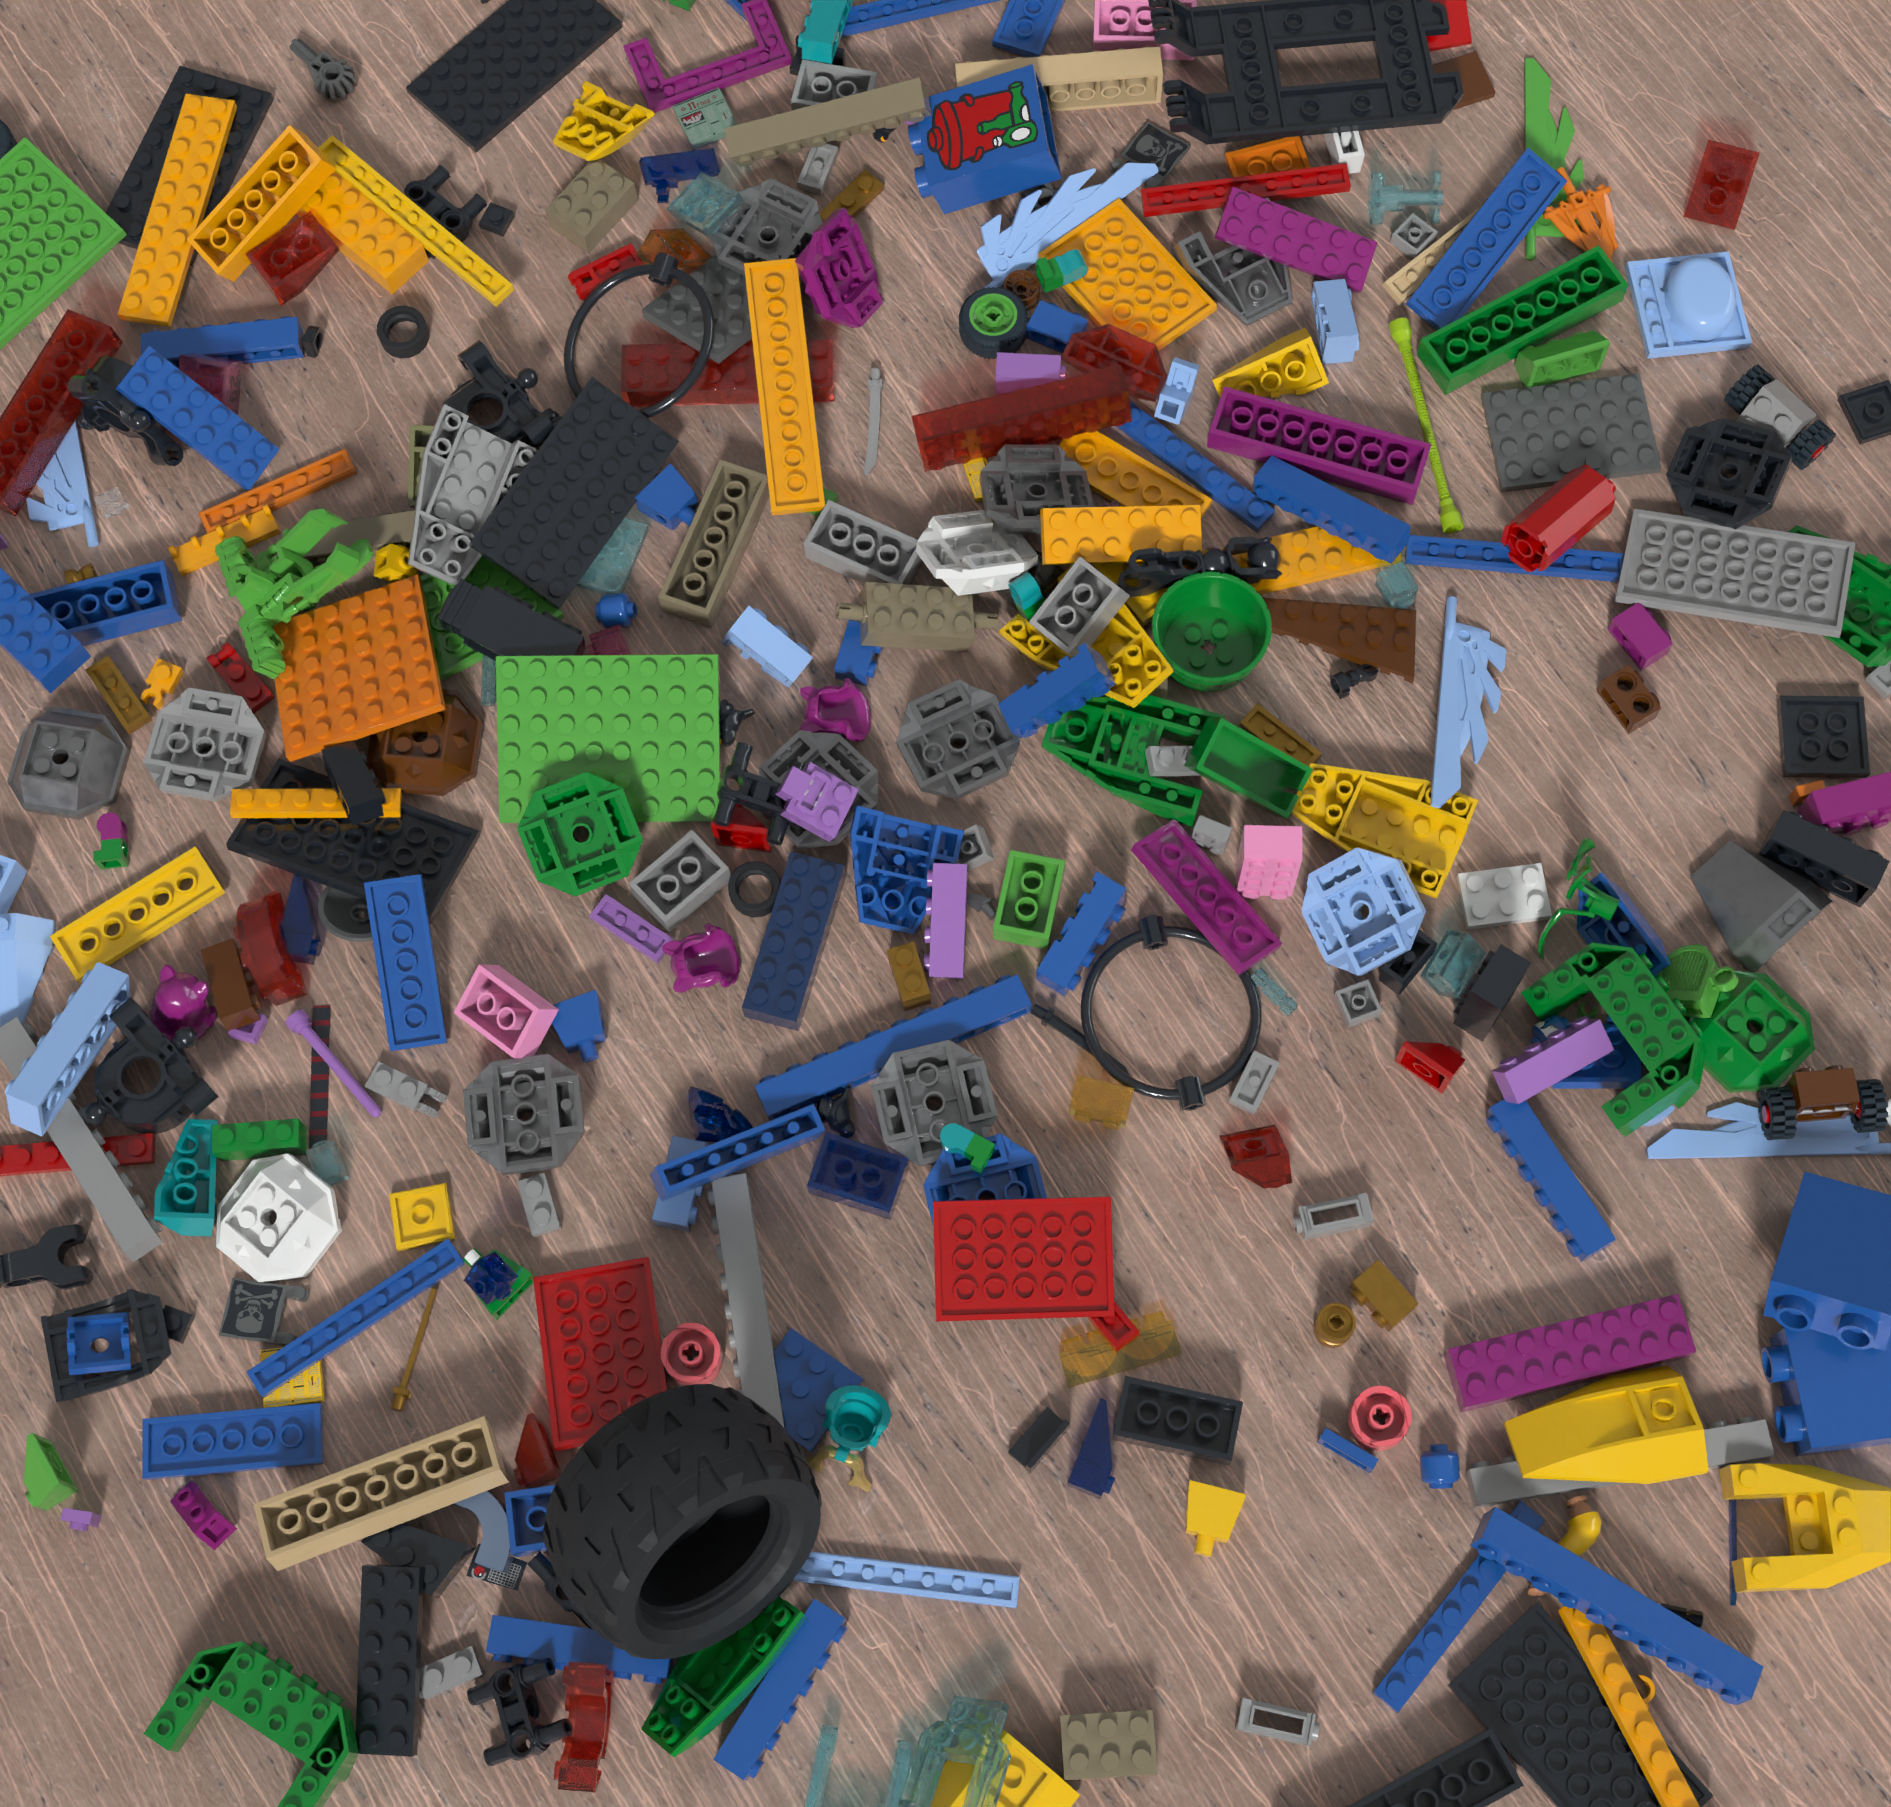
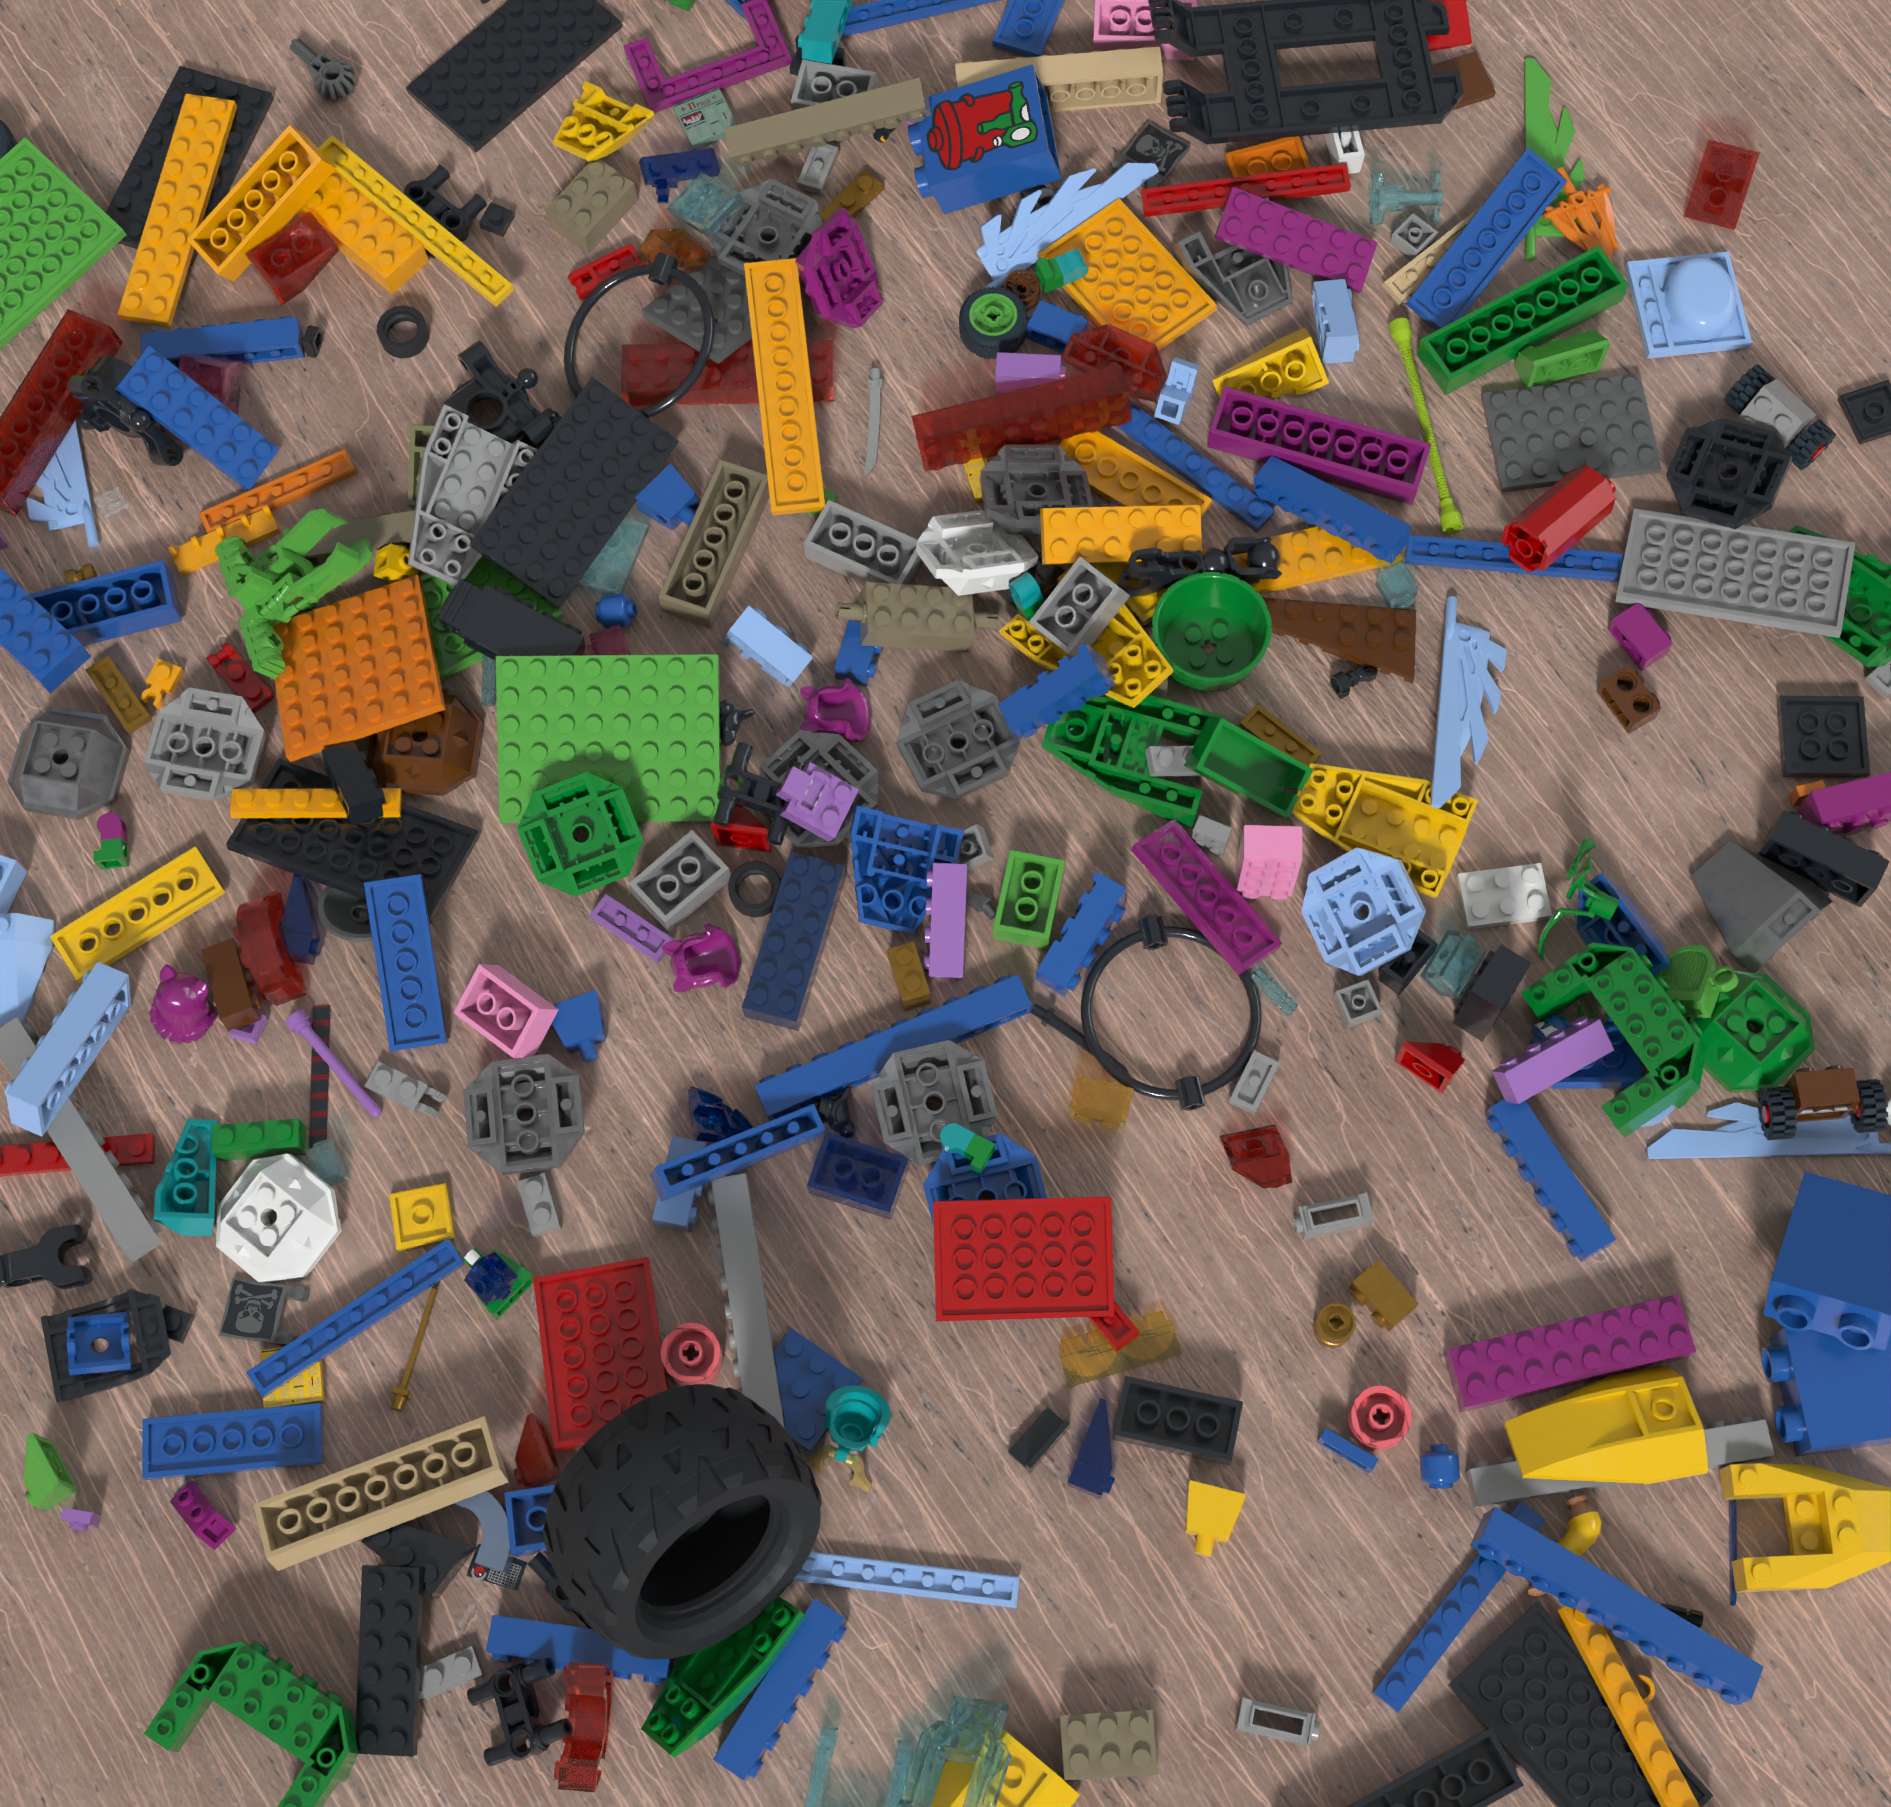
(180, 1085): black piece -> none

